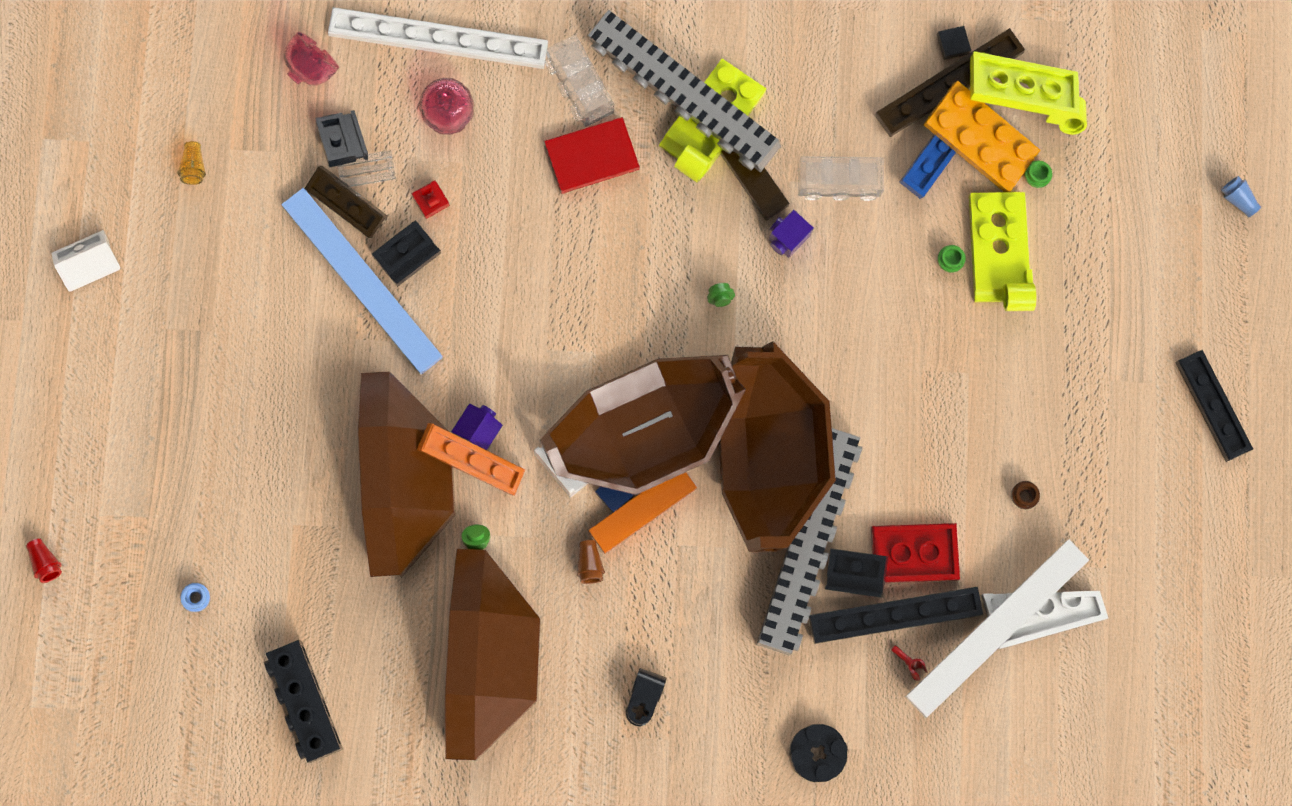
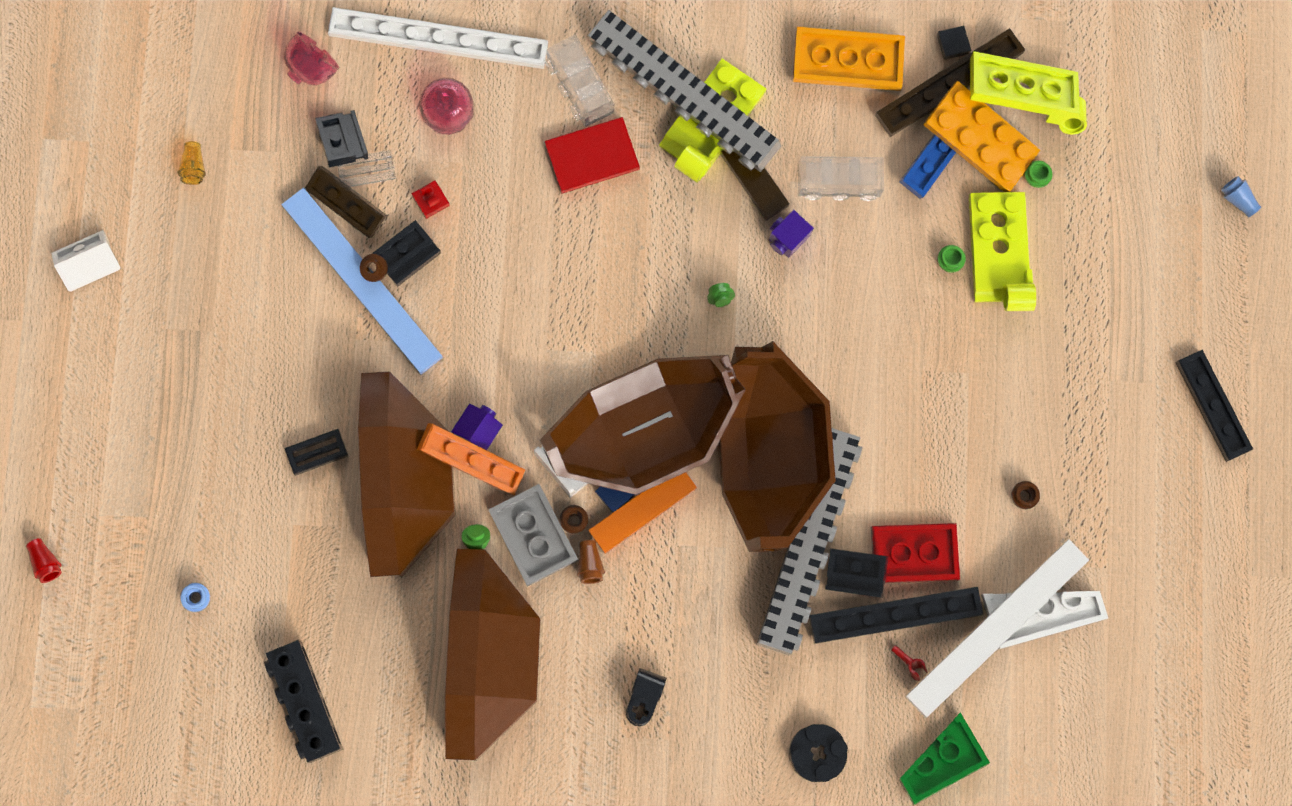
(320, 462): none -> black tile
(381, 268): none -> reddish brown plate
(533, 535): none -> light grey plate
(574, 510): none -> reddish brown plate
(849, 58): none -> light orange plate
(945, 762): none -> green wing

